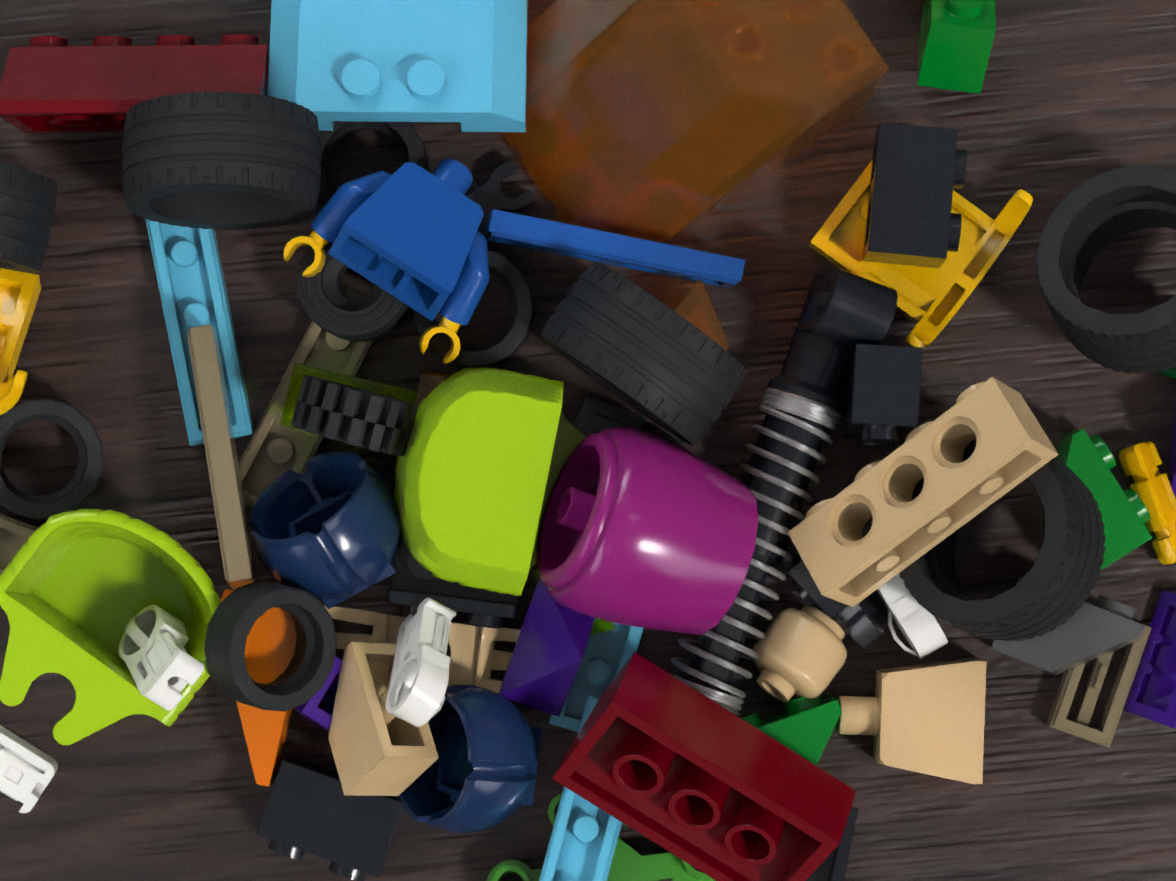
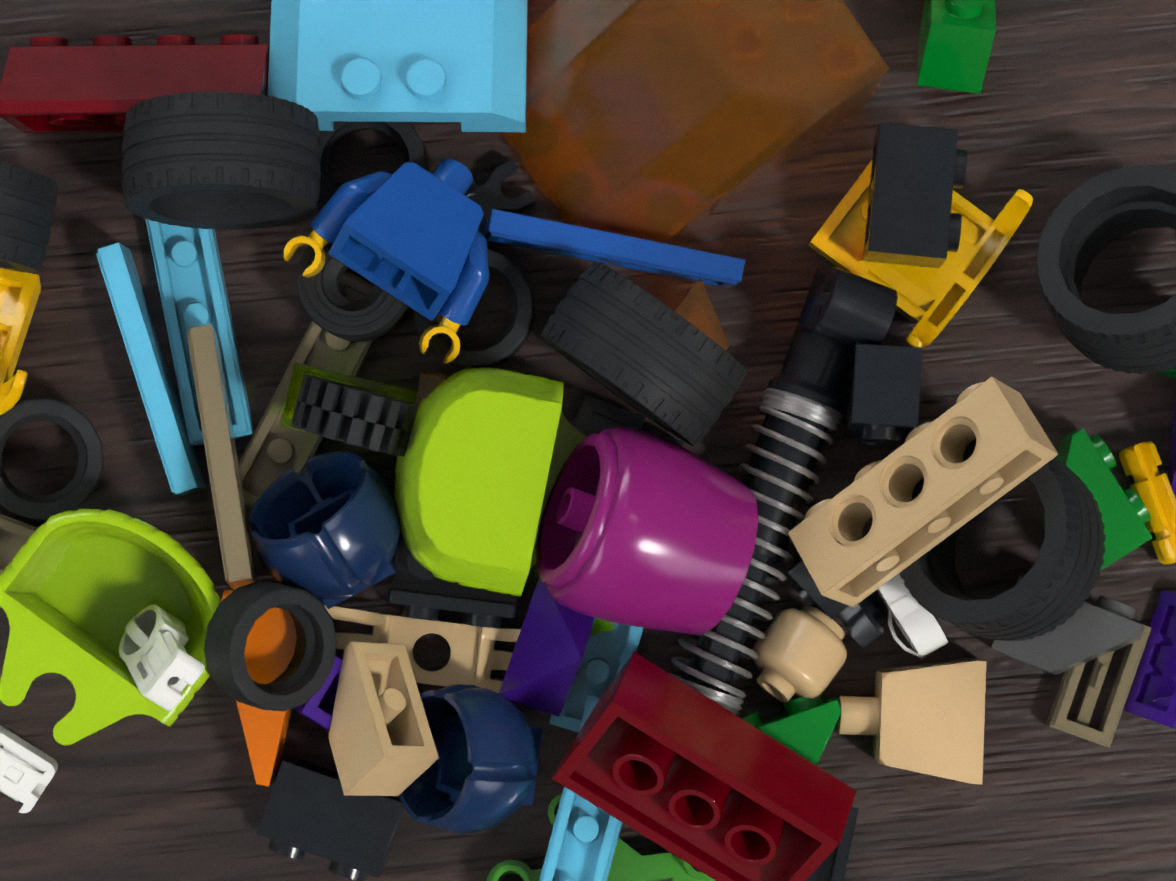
(150, 369): none -> medium azure tile
(420, 664): white piece -> none

